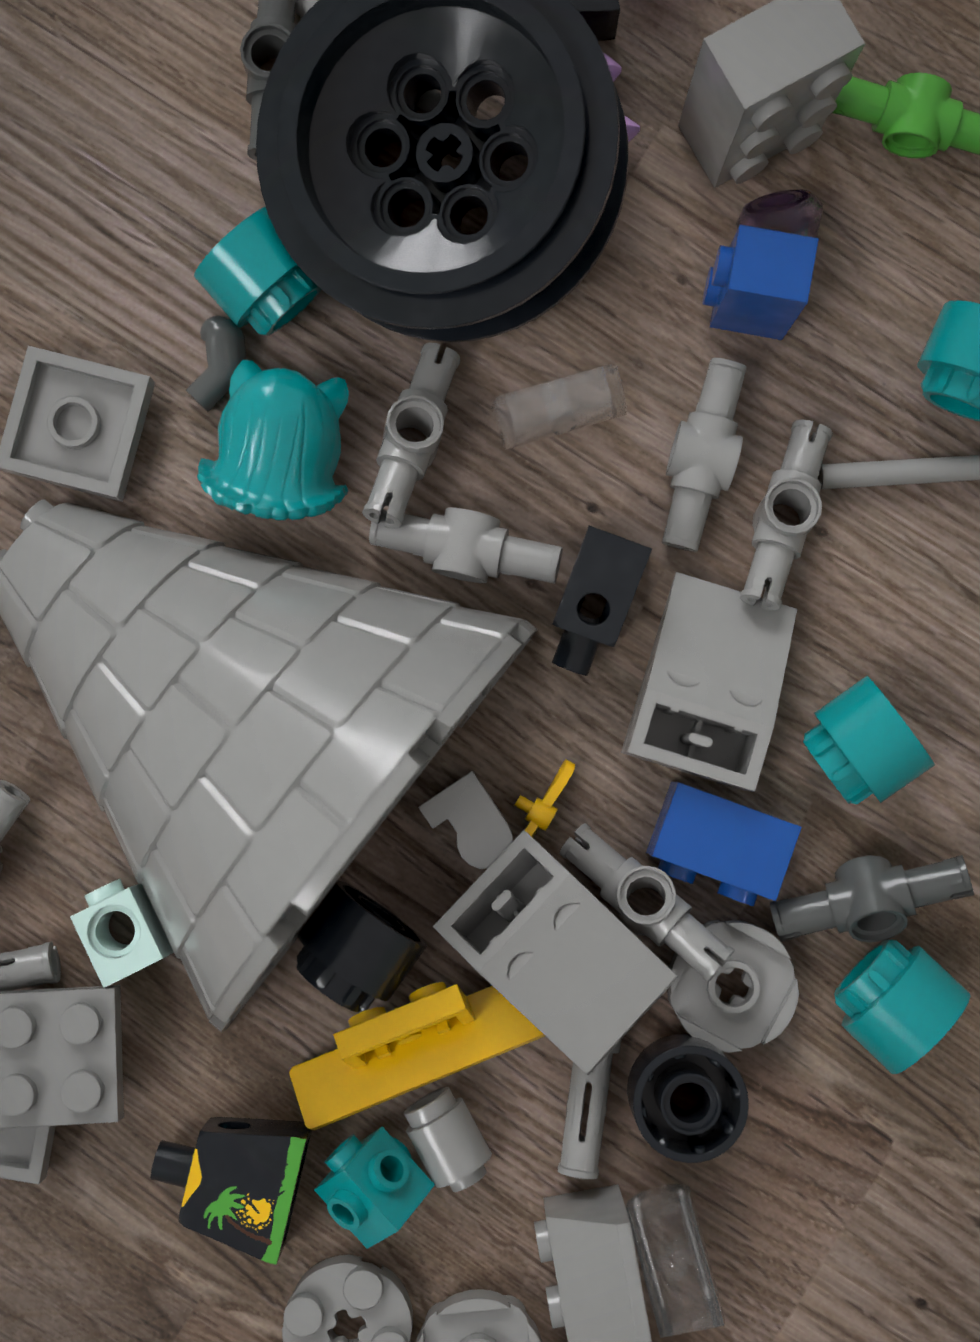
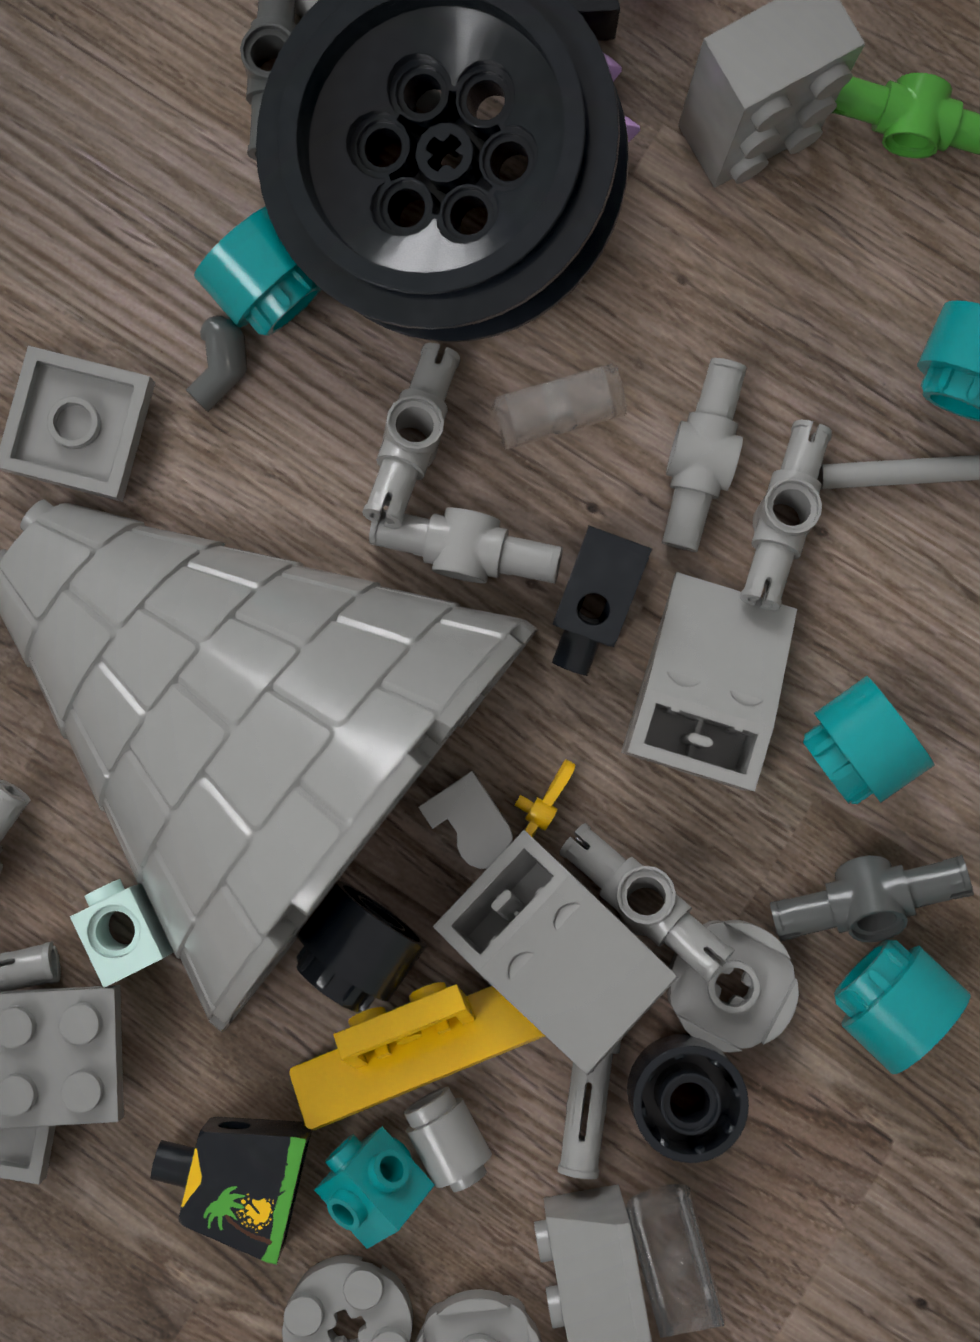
(277, 445): teal hair -> none
(722, 842): blue brick -> none
(760, 281): blue brick -> none
(784, 211): cone -> none

